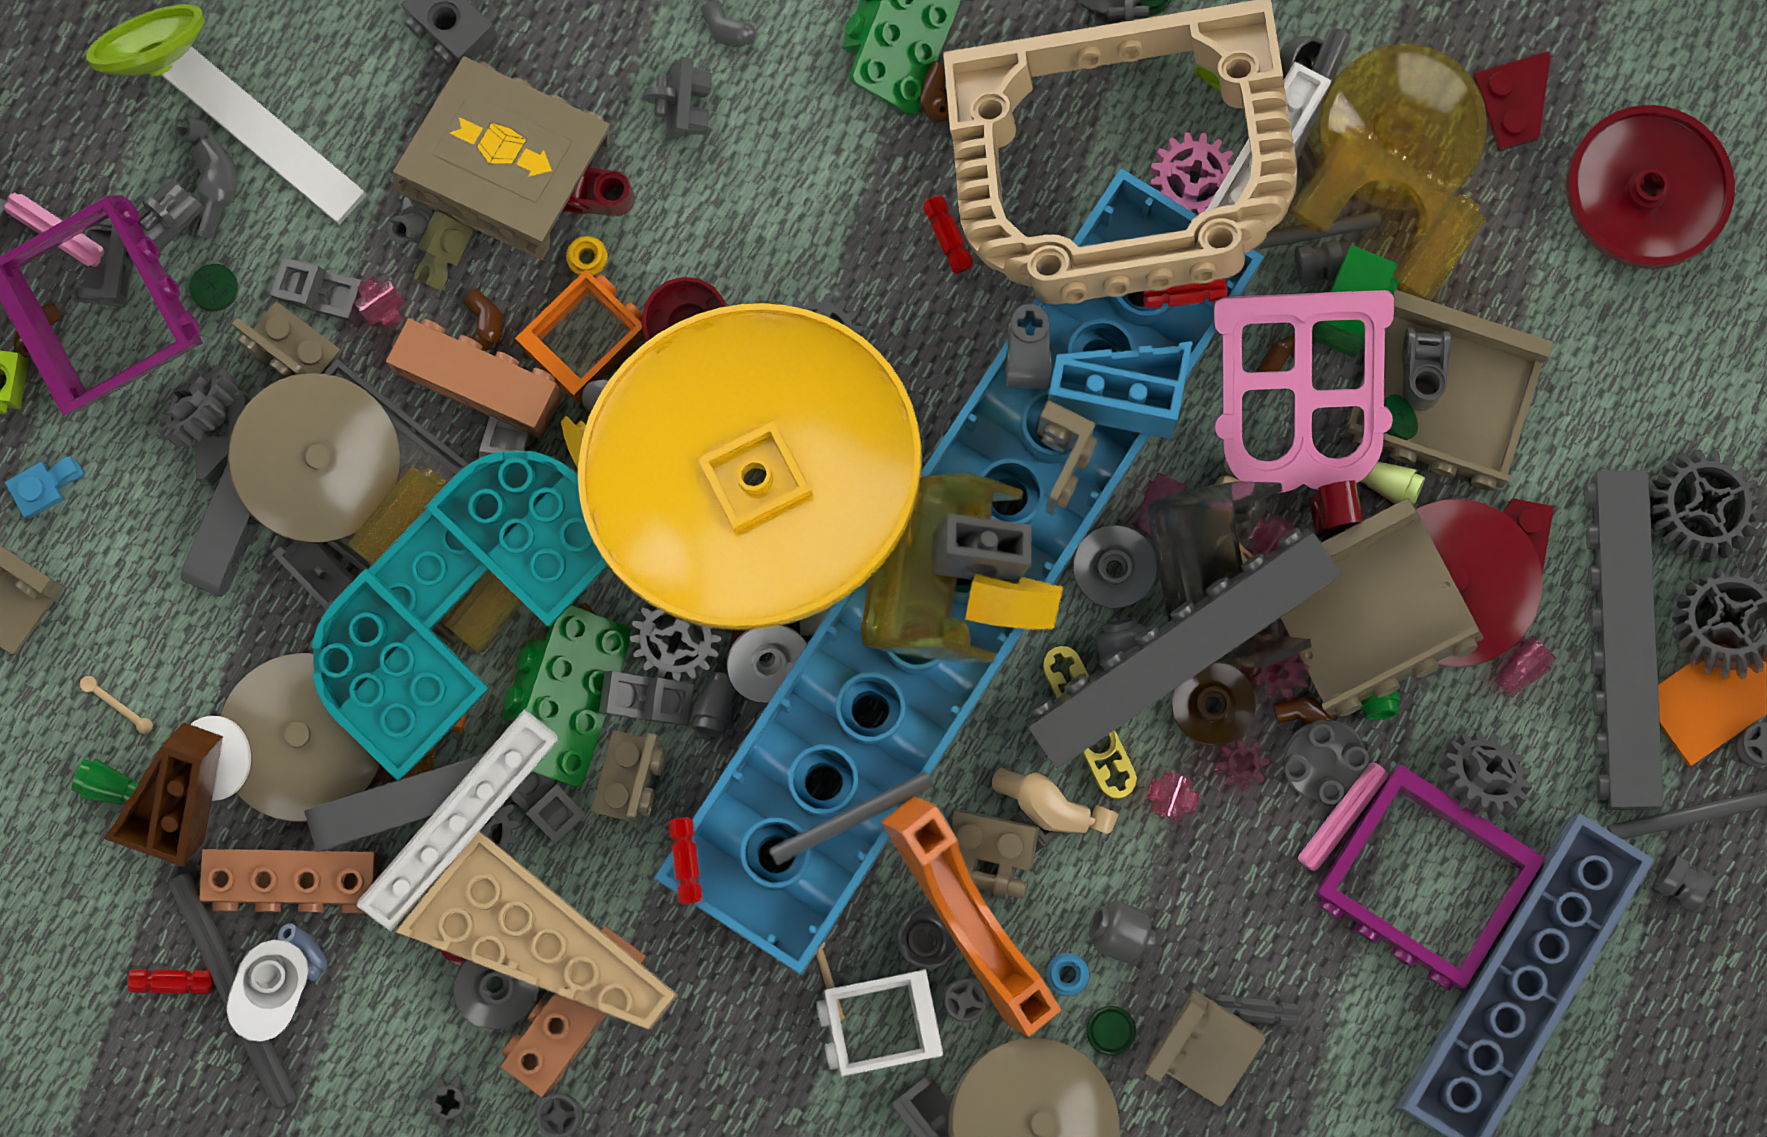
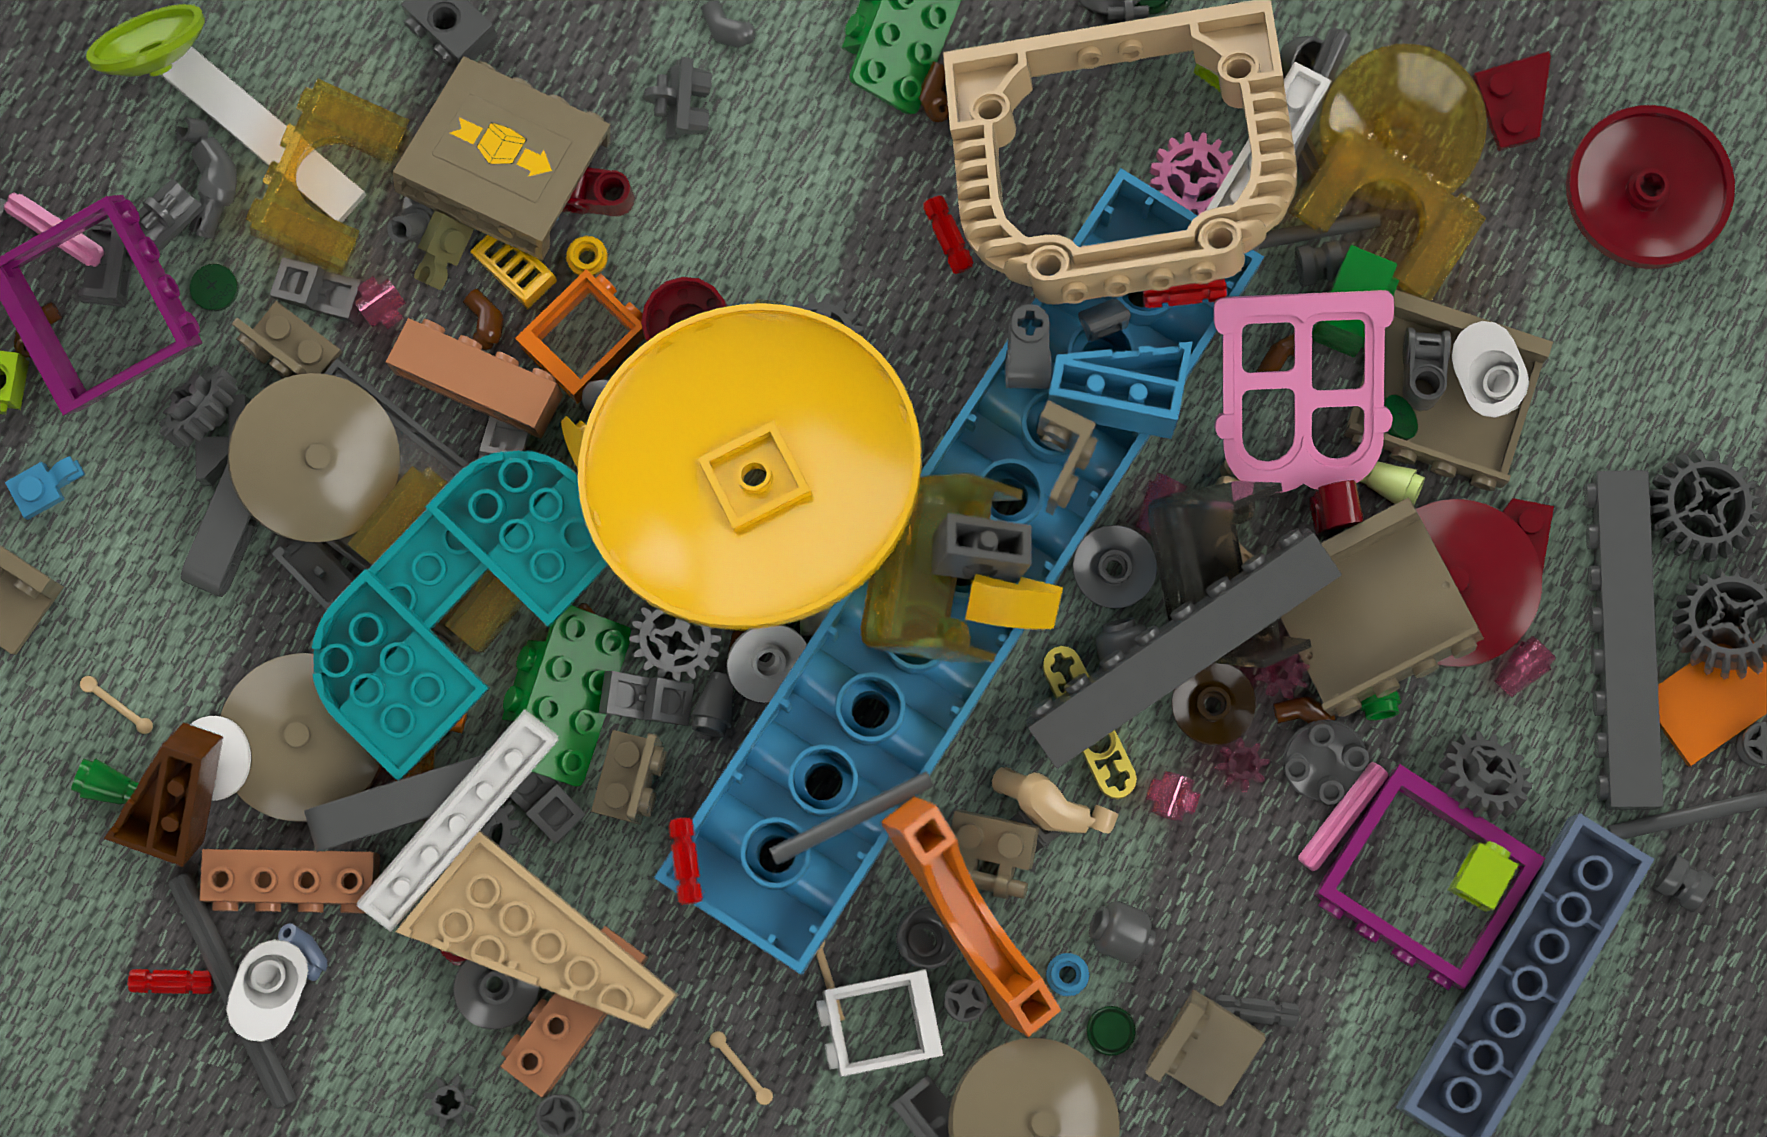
(326, 119): none -> clear yellow arch
(534, 289): none -> yellow slope
(763, 1095): none -> tan hinge
(1104, 319): none -> dark grey slope
(1268, 533): clear pink gear -> none
(1483, 875): none -> lime brick
(1490, 369): none -> white piece

